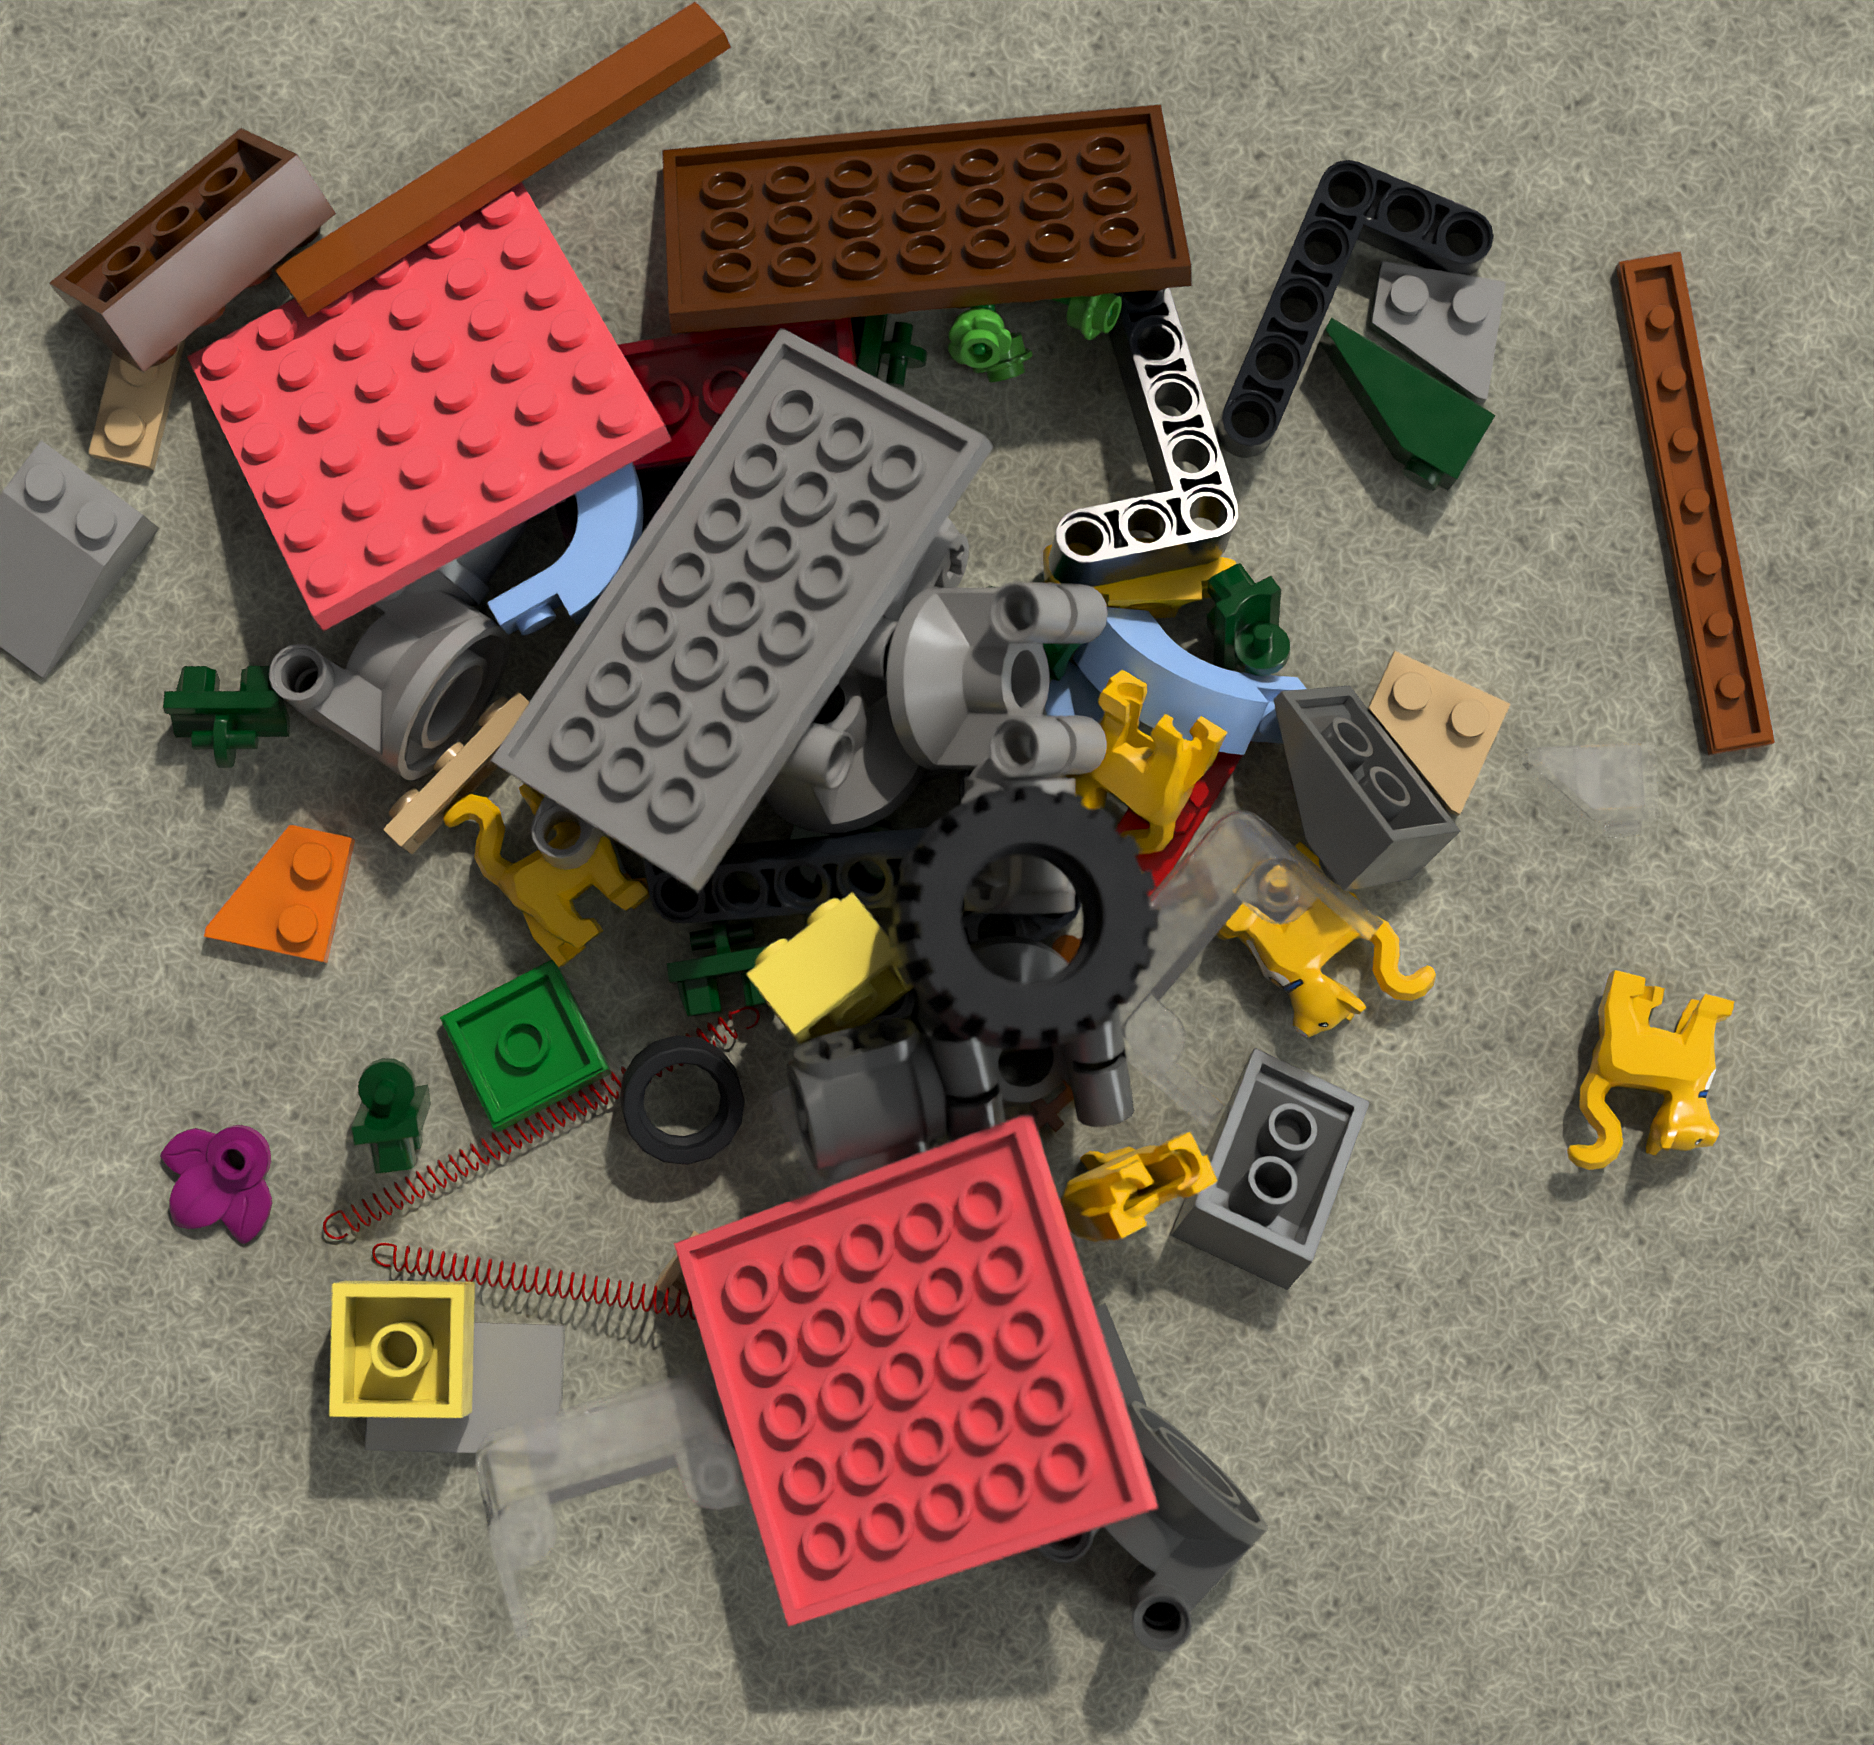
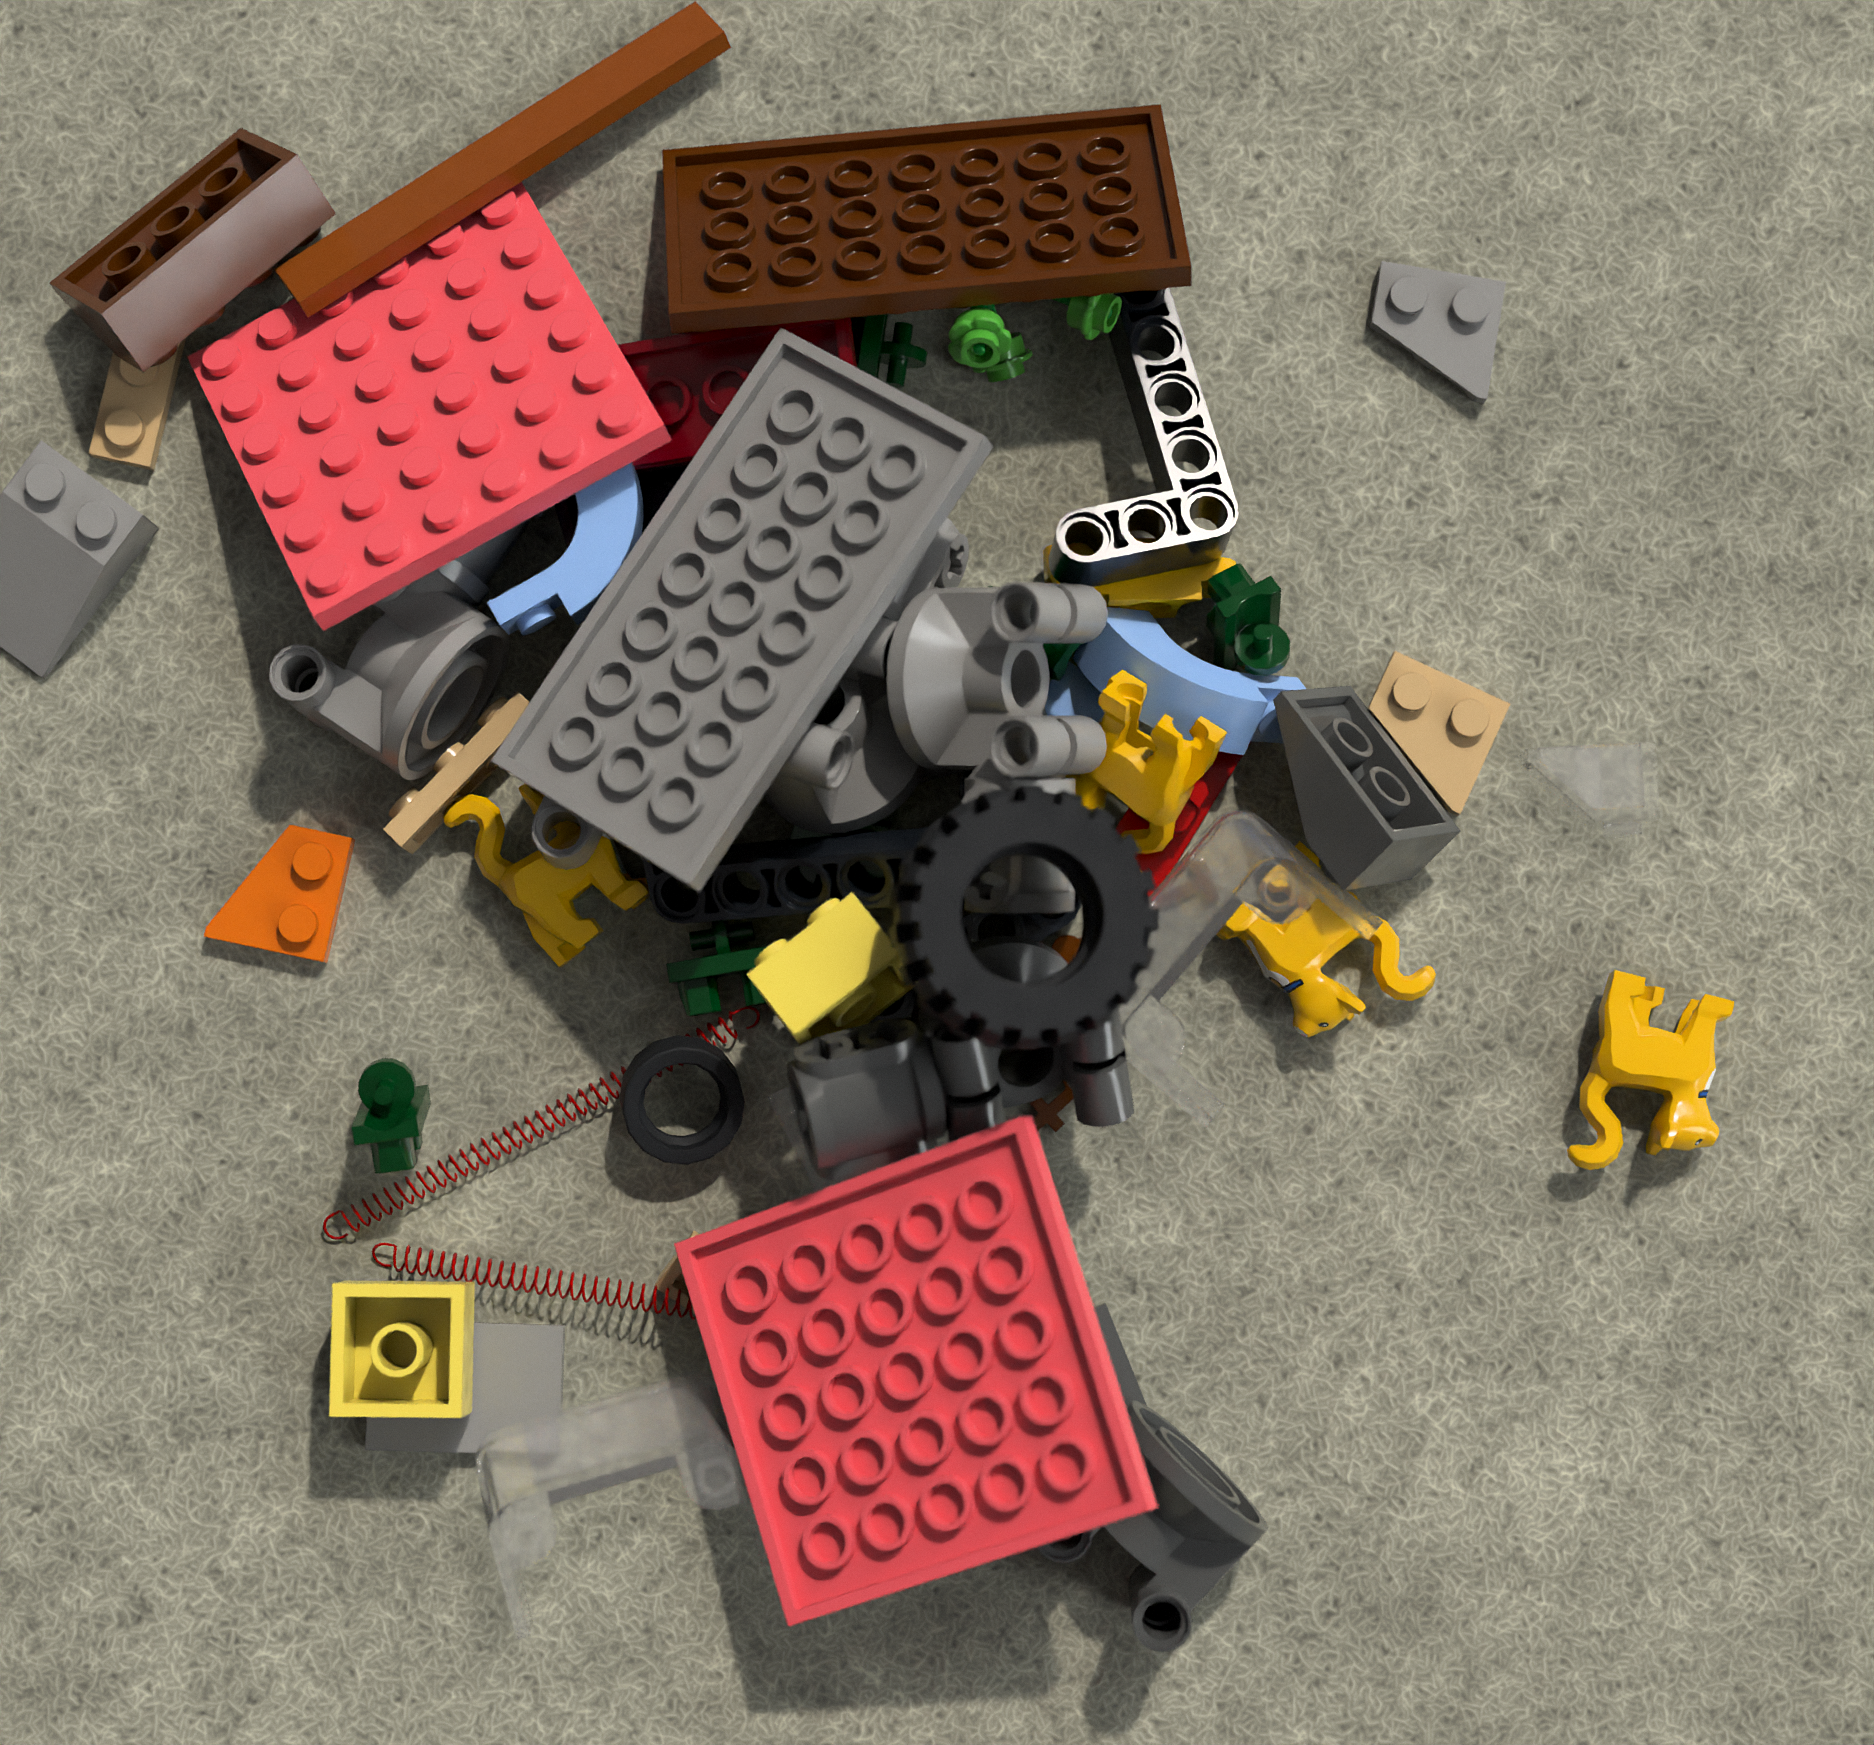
(213, 1186): magenta plate -> none
(226, 718): dark green hips -> none
(525, 1045): green tile -> none
(1130, 1184): yellow animal -> none
(1275, 1169): dark grey slope -> none
(1317, 283): black beam -> none
(1413, 413): dark green slope -> none
(1694, 504): dark orange tile -> none

